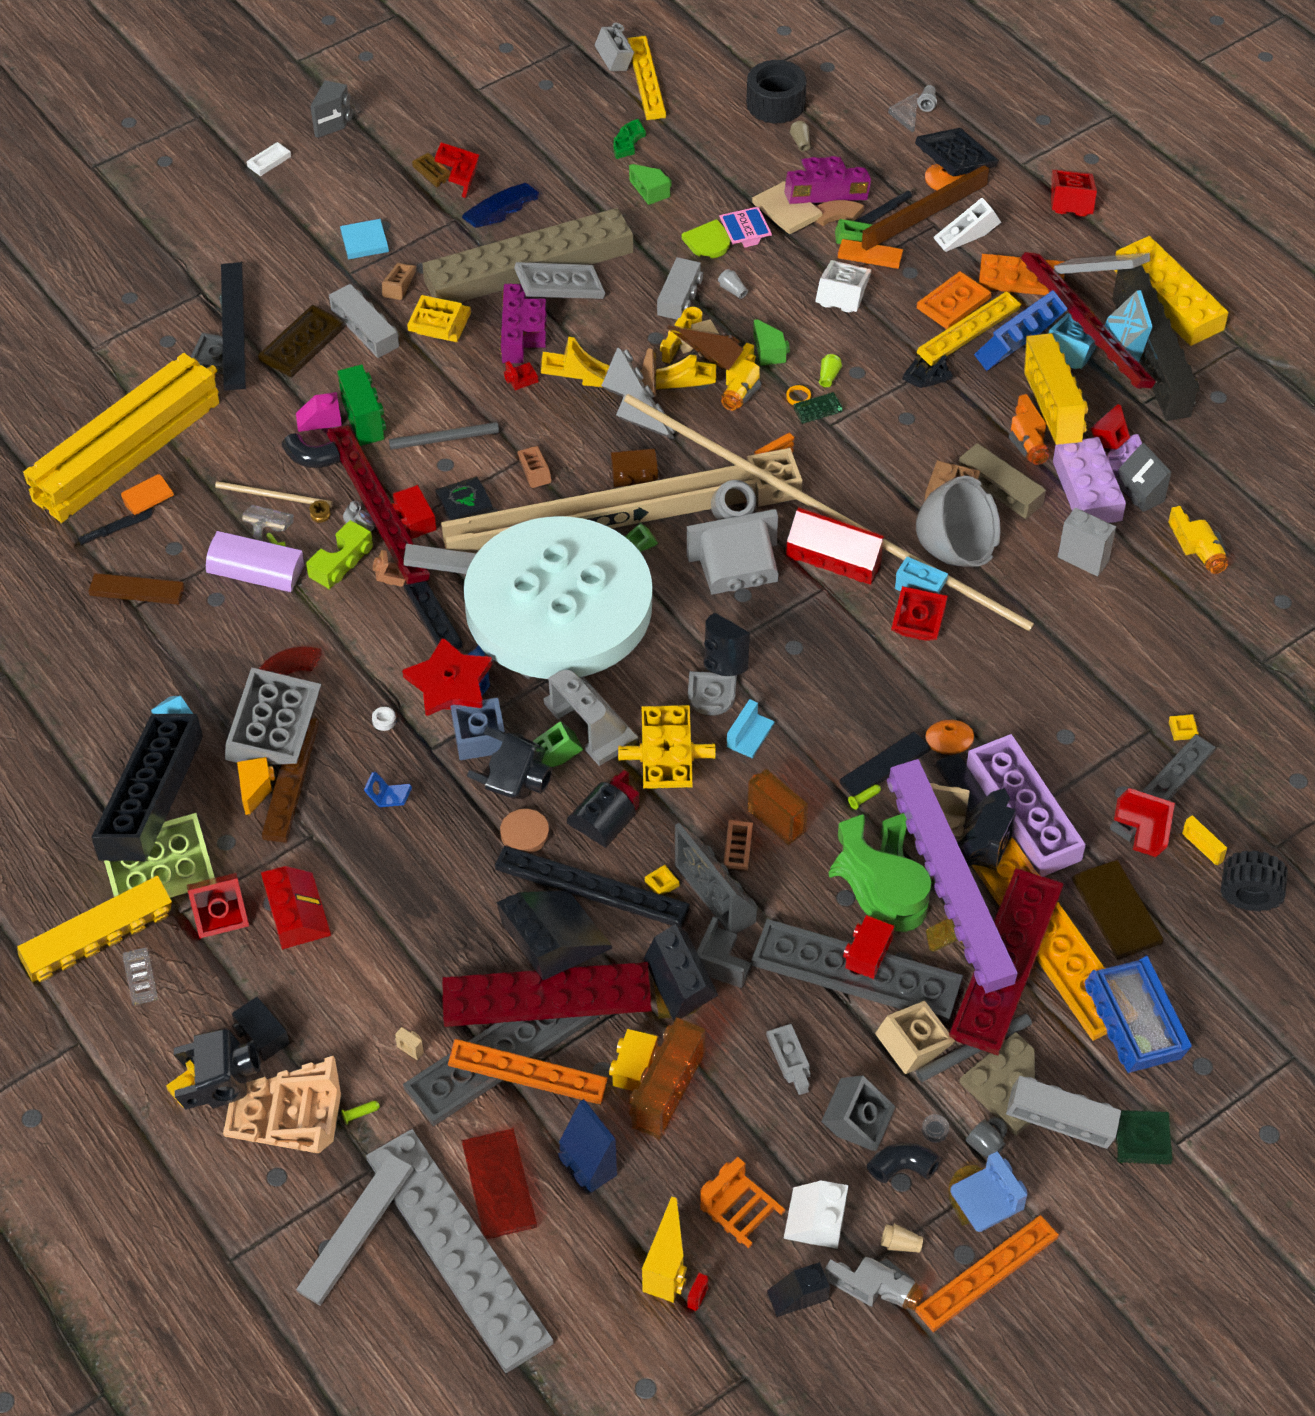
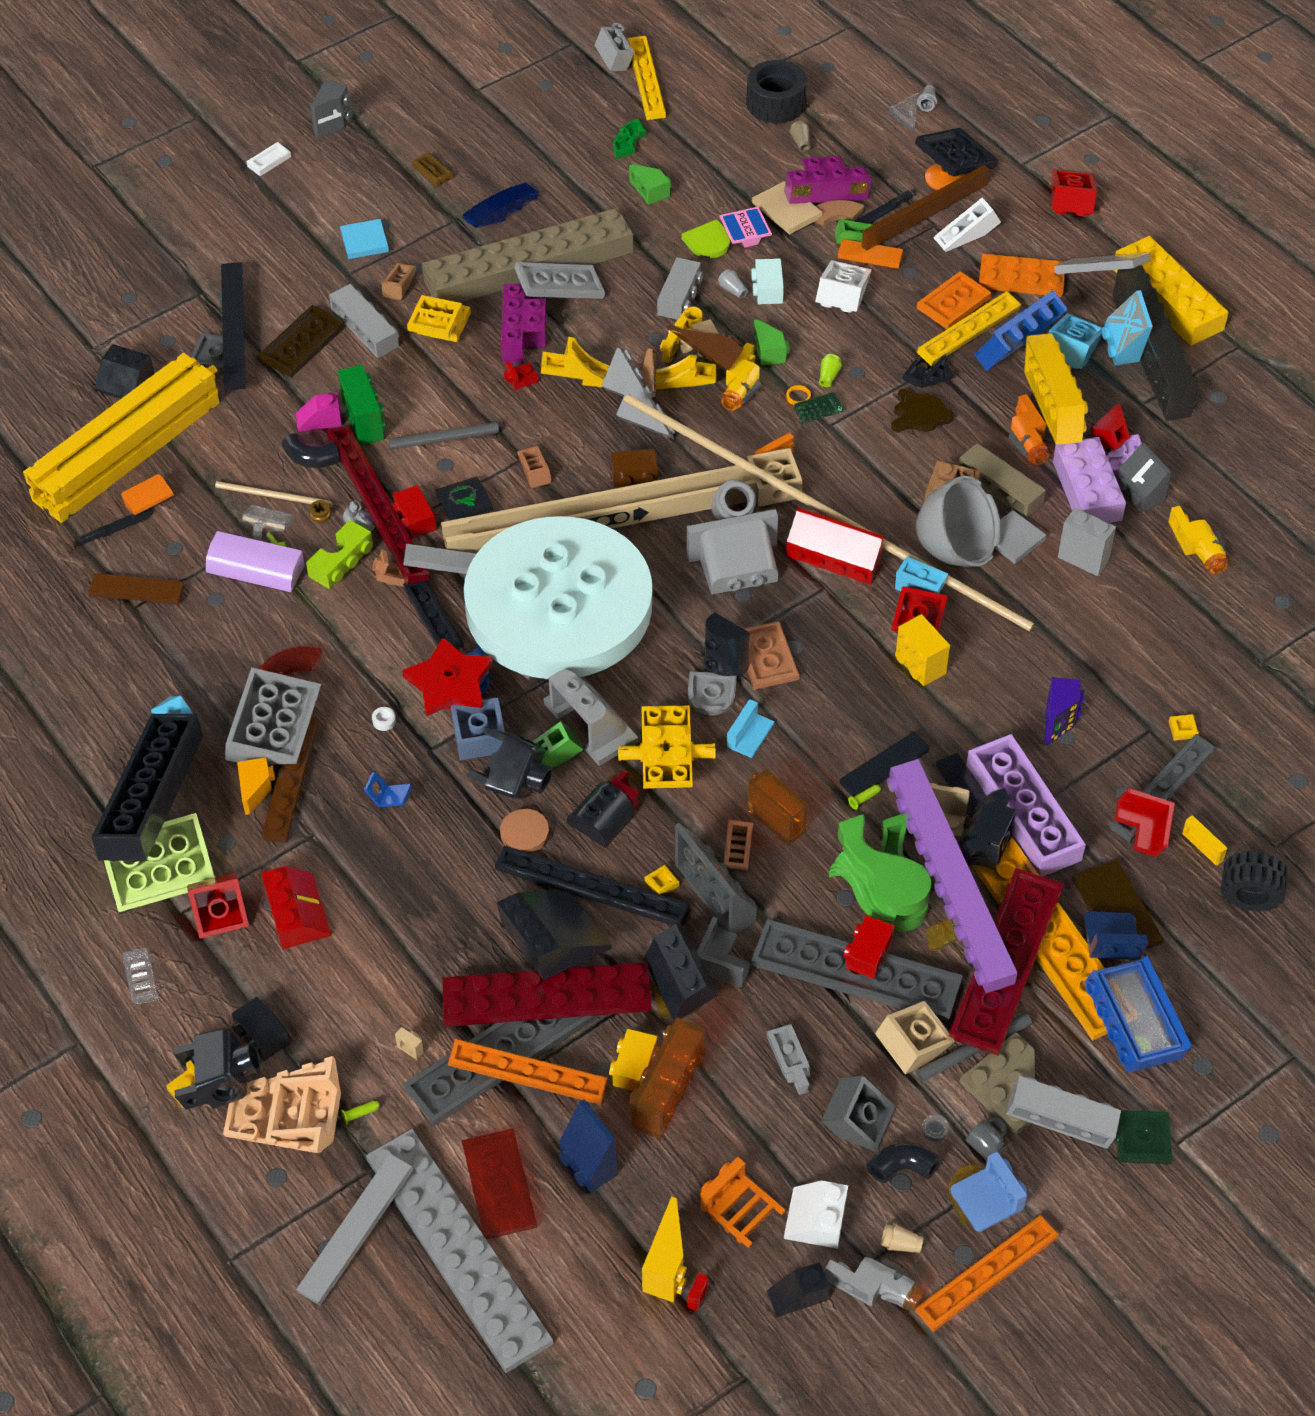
(94, 929): yellow brick -> none
(122, 371): none -> black slope
(463, 164): red panel -> none
(641, 538): bright green slope -> none
(768, 281): none -> light aqua brick
(770, 657): none -> nougat tile
(920, 412): none -> dark brown tile
(922, 650): none -> yellow brick
(949, 737): orange dish -> none
(1018, 537): none -> light grey tile
(1062, 707): none -> dark purple slope
(1089, 321): dark red plate -> none
(1113, 936): none -> dark blue bracket

